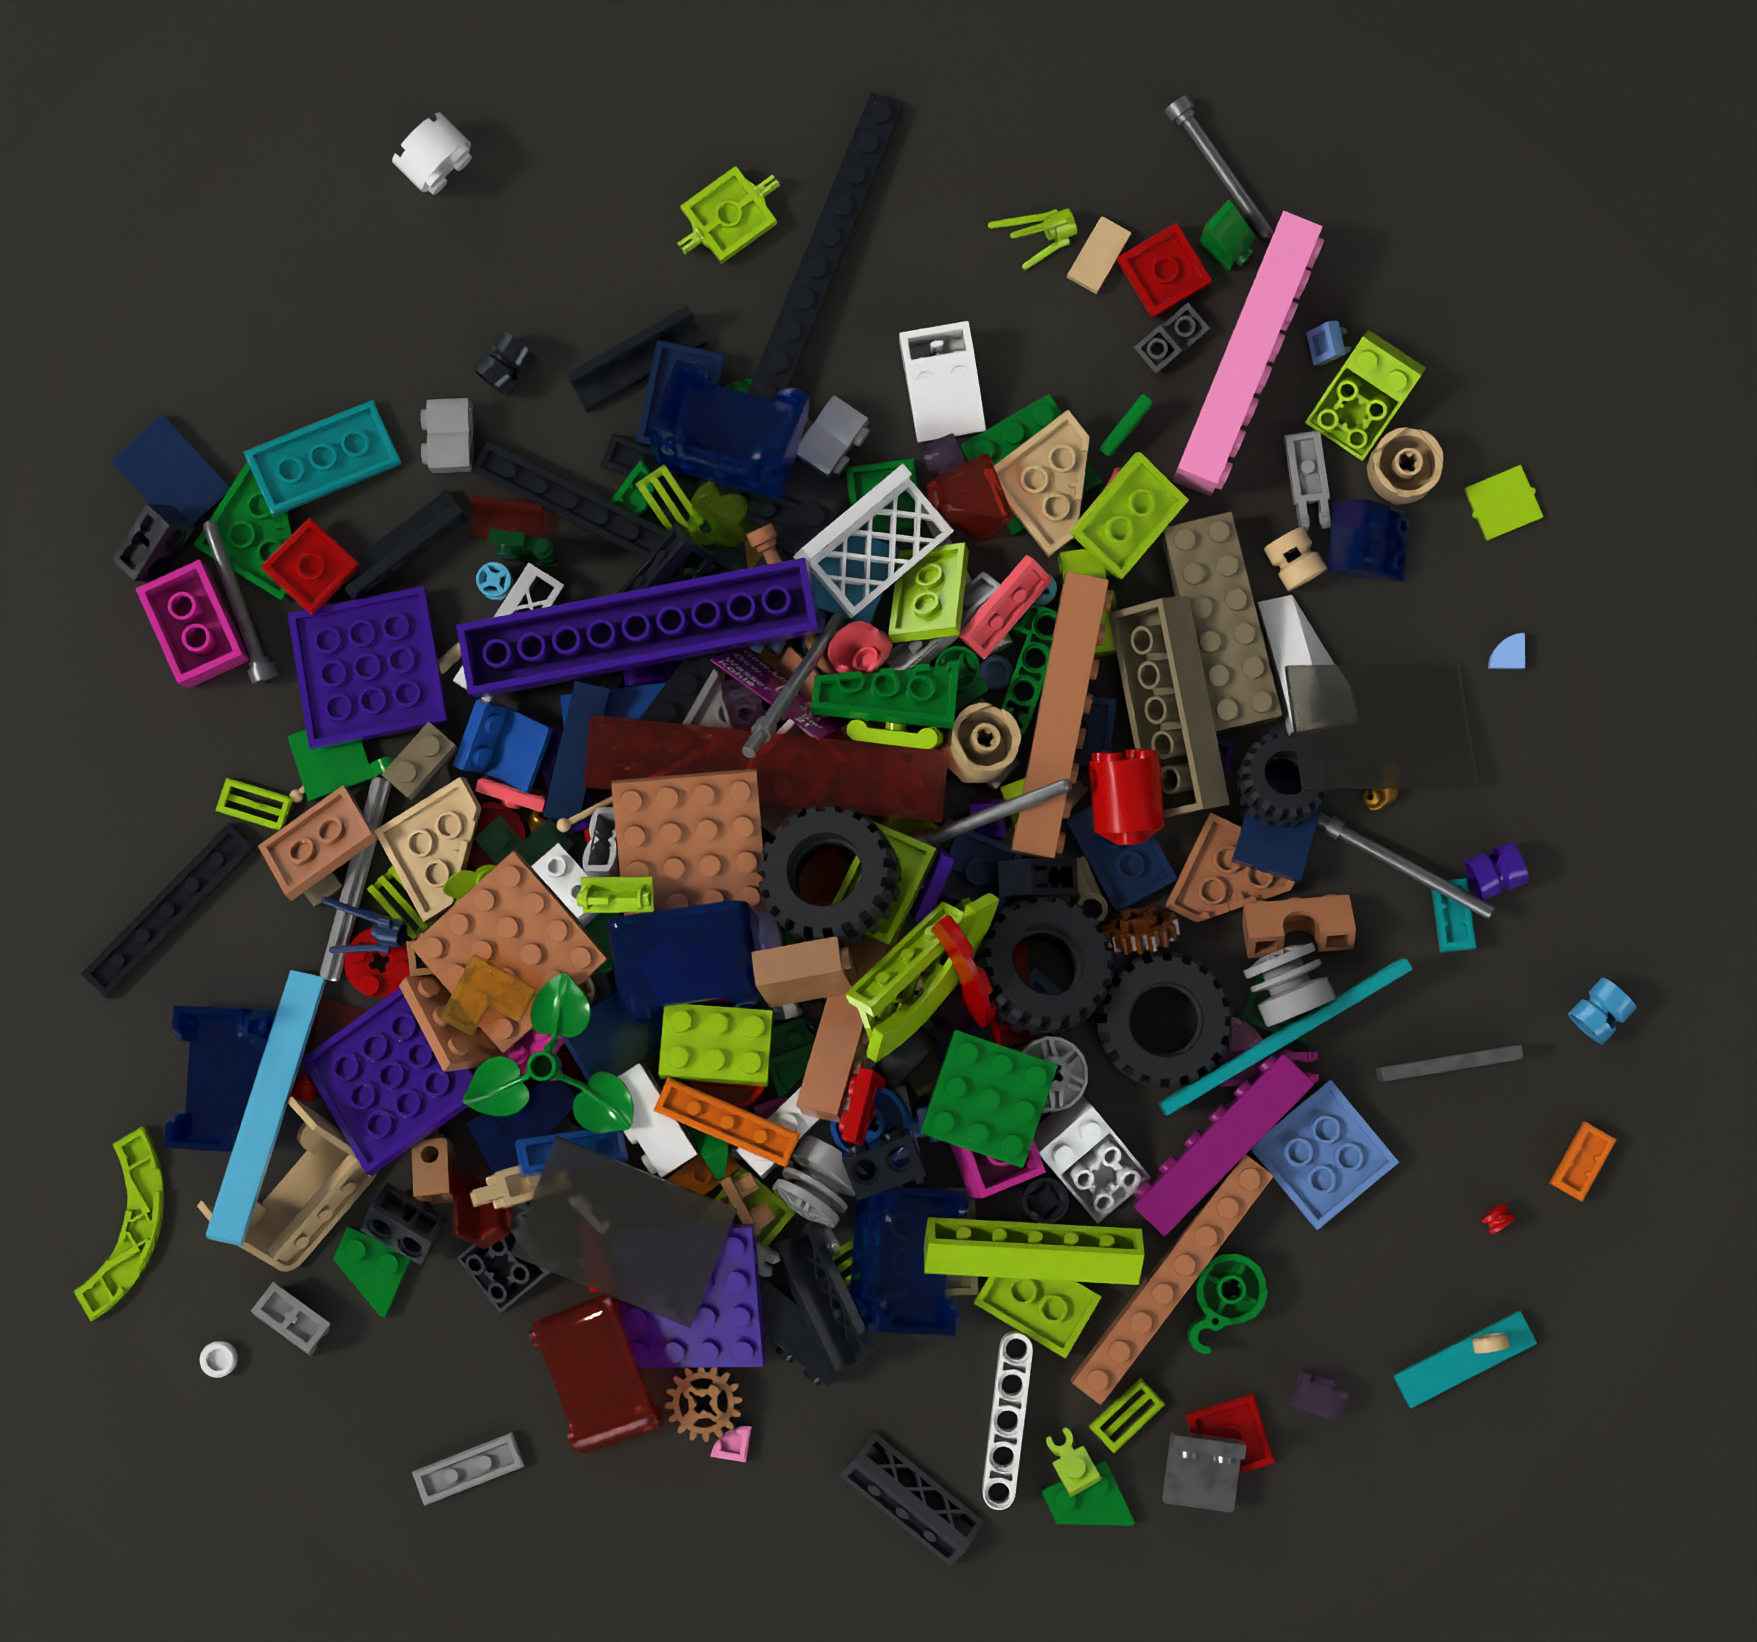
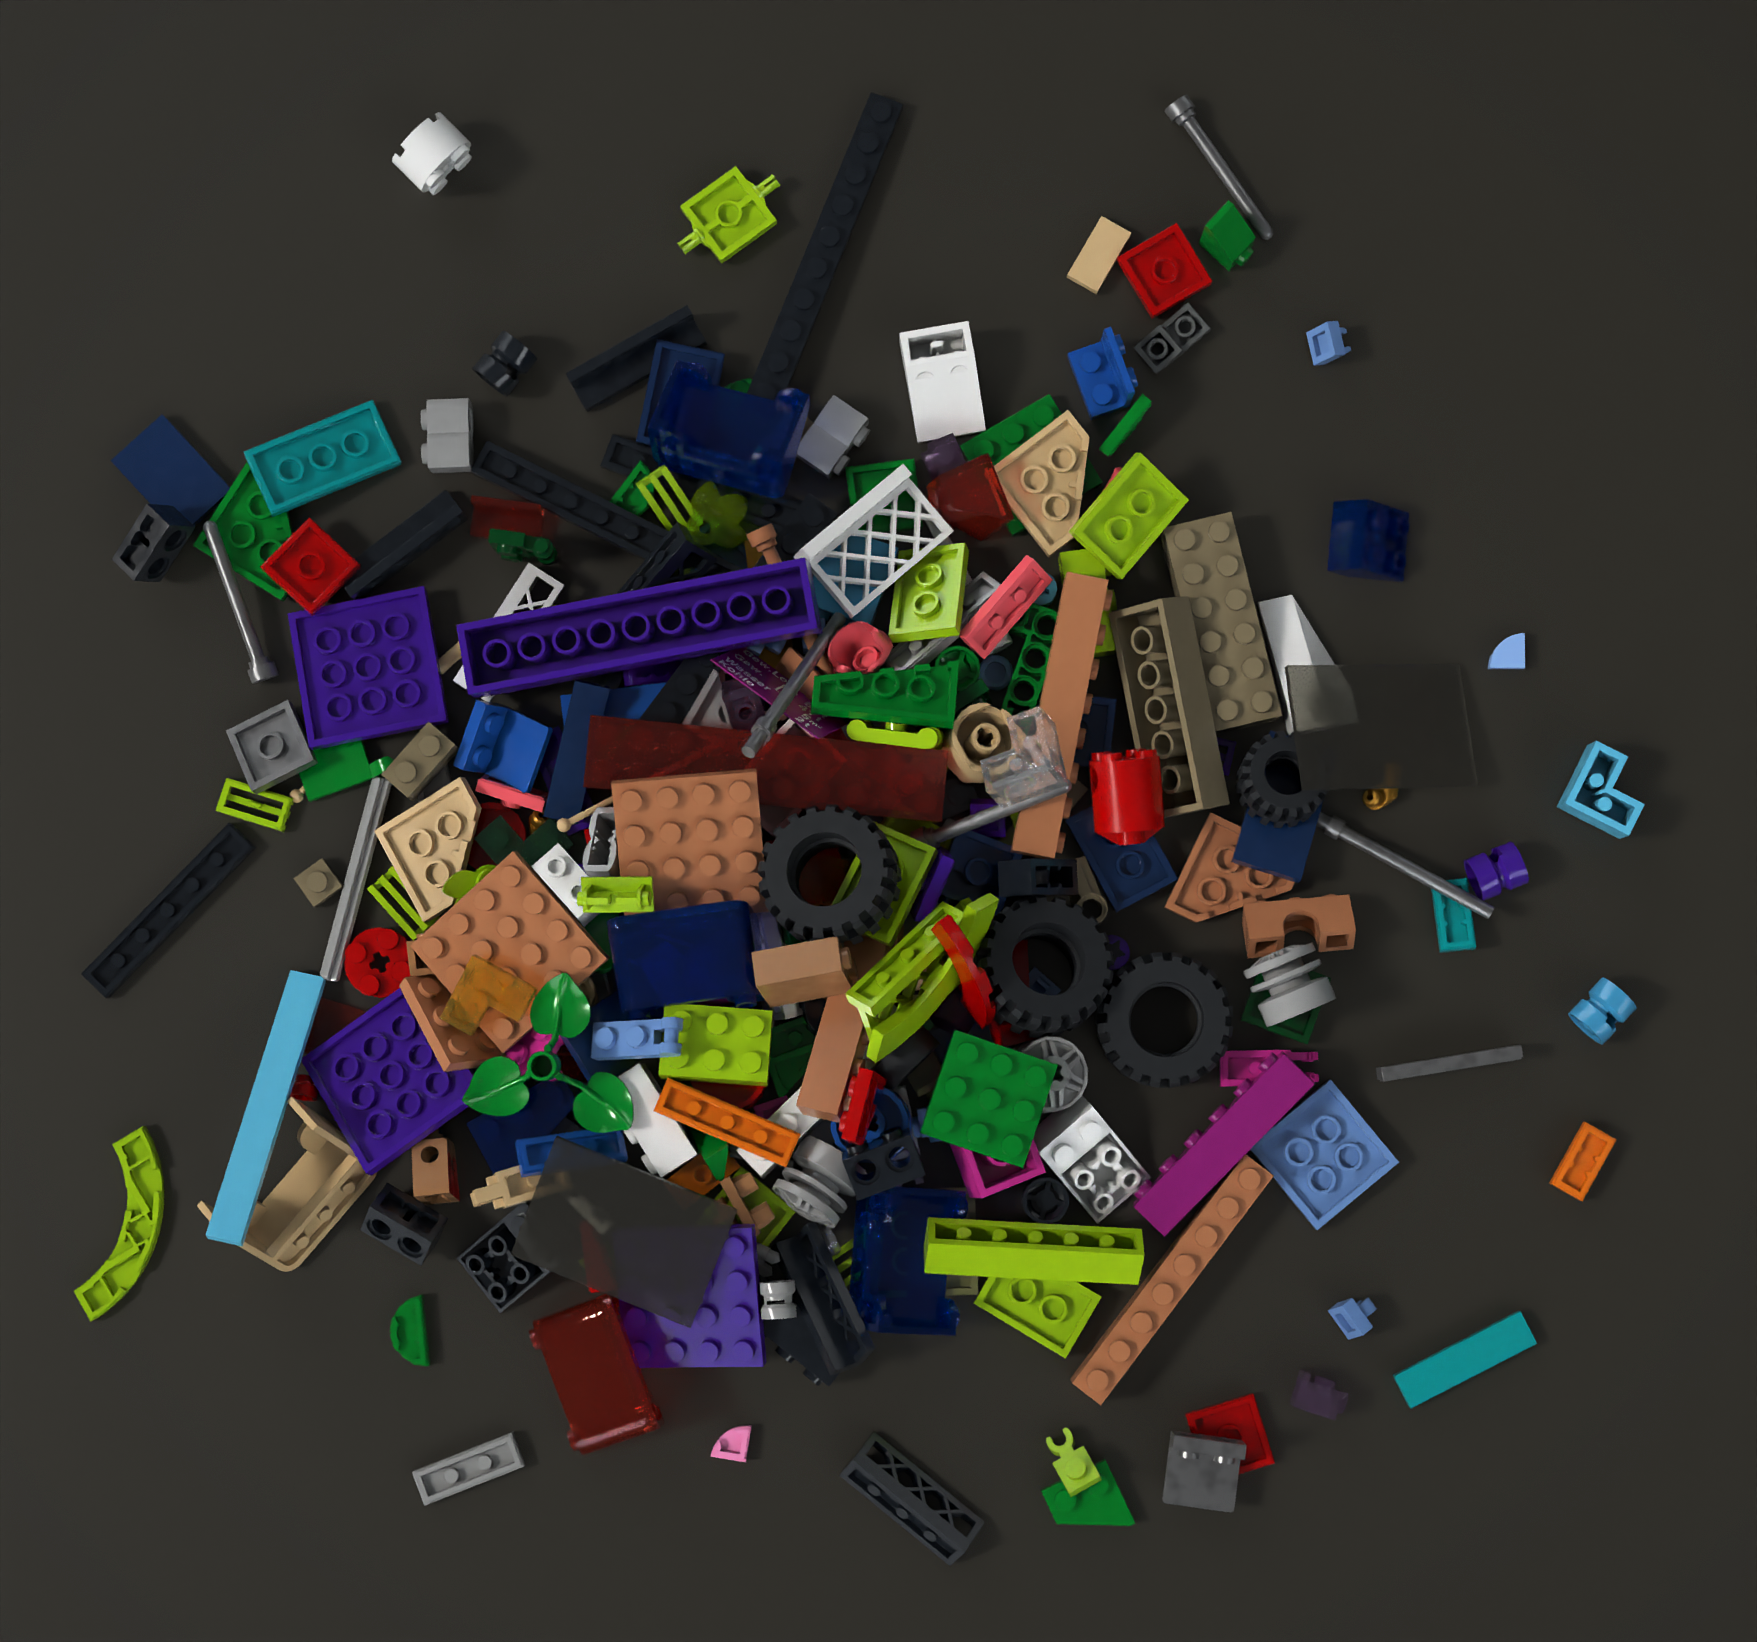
(193, 624): dark pink brick -> none
(218, 1359): white tile -> none
(221, 1073): clear blue windscreen -> none
(271, 747): none -> flat silver plate
(291, 1318): light grey hinge -> none
(317, 842): nougat plate -> none
(371, 1268): green wing -> none
(386, 930): dark blue plant -> none
(409, 1331): none -> green tile
(478, 1224): clear red panel -> none
(491, 575): medium azure wheel -> none
(636, 1039): none -> medium blue plate
(716, 1414): medium nougat gear -> none
(777, 1291): none -> light grey wheel
(1009, 1437): white beam -> none
(1031, 766): none -> clear brick
(1055, 224): lime plant -> none
(1103, 376): none -> blue bracket
(1116, 1405): lime tile -> none
(1141, 930): reddish brown gear -> none
(1232, 1310): green piece -> none
(1243, 1036): bright pink tile -> none
(1251, 346): bright pink brick -> none
(1285, 1036): teal tile -> none
(1301, 569): tan wheel -> none
(1308, 476): light grey hinge -> none
(1352, 1316): none -> medium blue tile
(1365, 395): lime slope -> none
(1399, 447): tan brick -> none
(1490, 1342): tan tile -> none
(1498, 1218): red bush -> none
(1503, 503): lime piece -> none
(1592, 794): none -> medium azure brick

